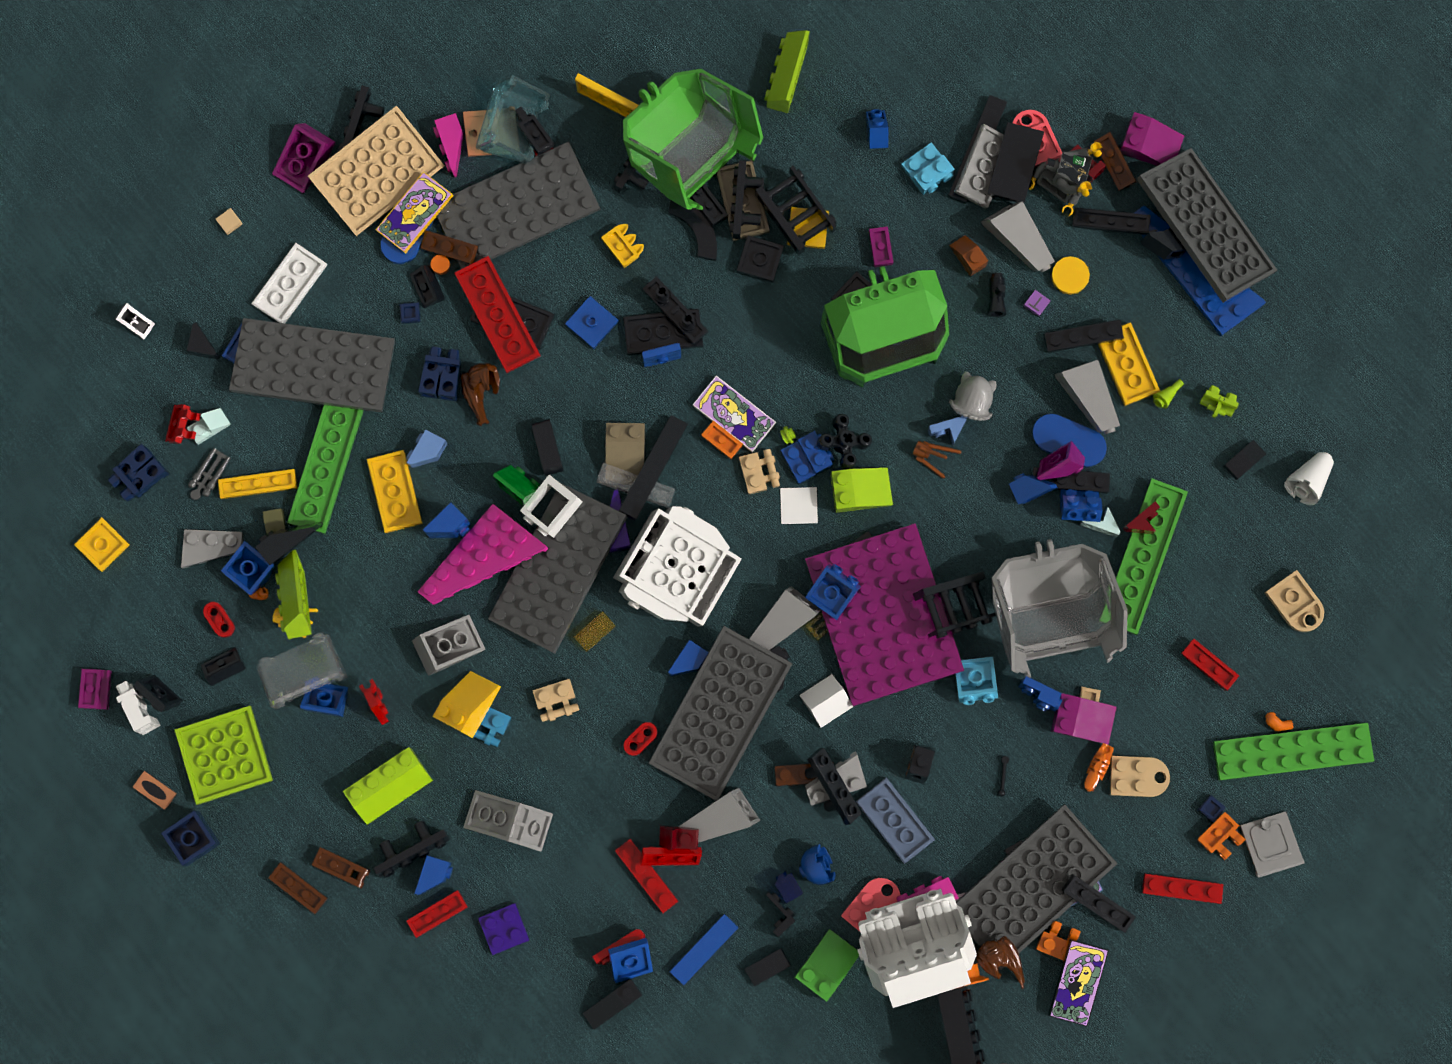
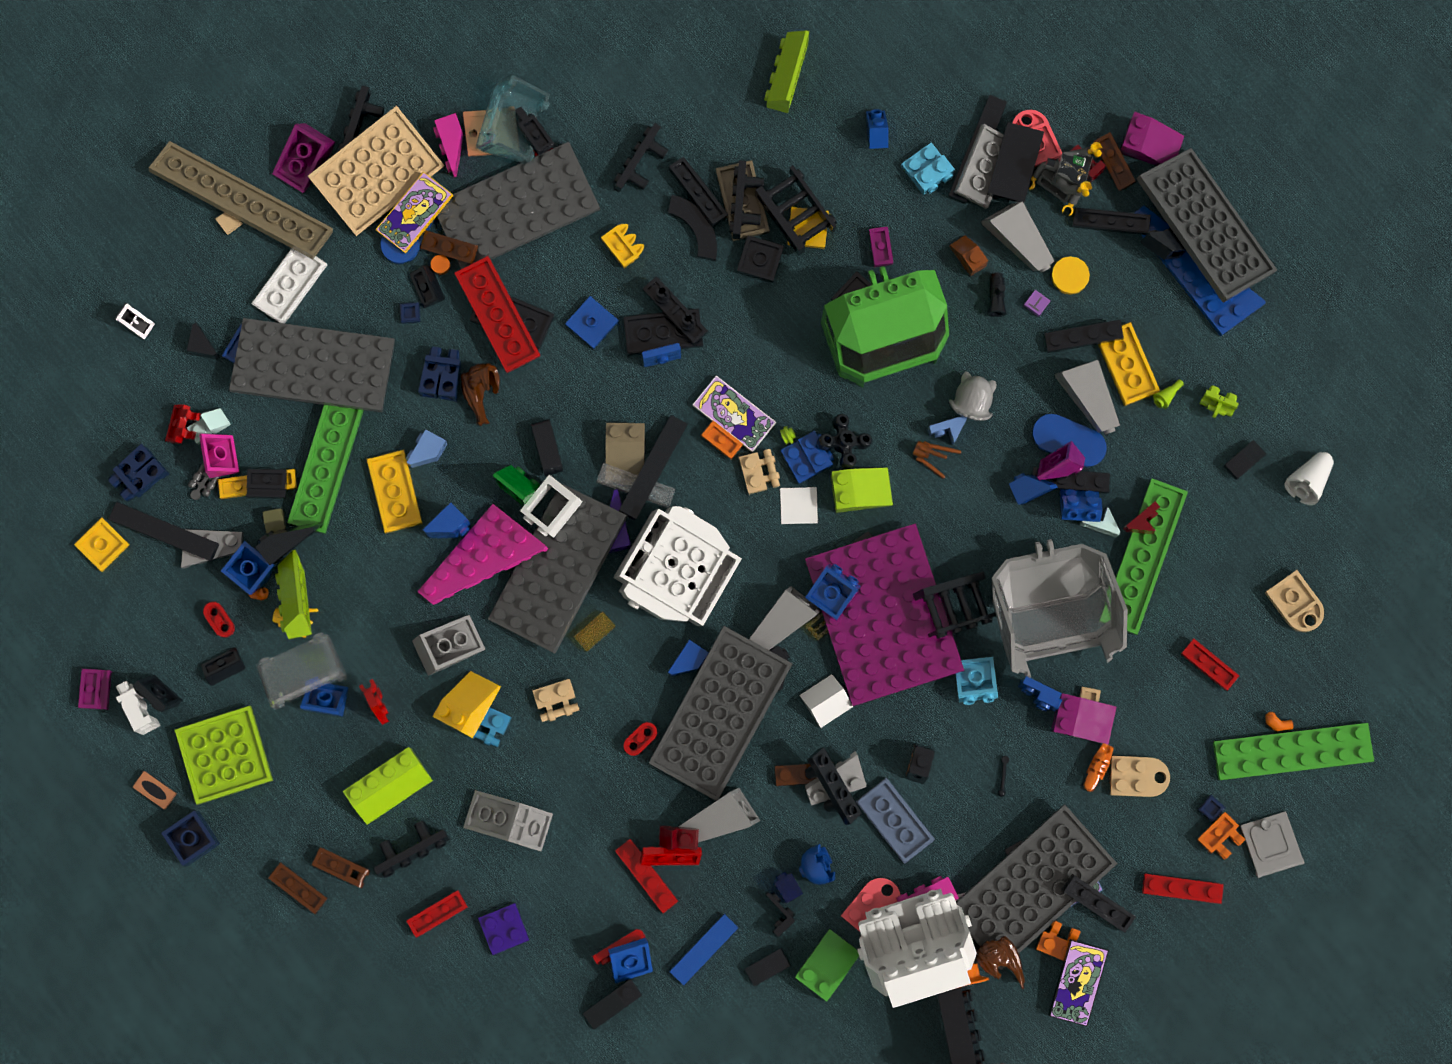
(164, 531): none -> black tile
(219, 454): none -> dark pink slope
(241, 200): none -> dark tan plate
(266, 483): none -> black plate
(433, 874): blue slope -> none
(604, 96): yellow tile -> none
(689, 132): bright green windscreen -> none

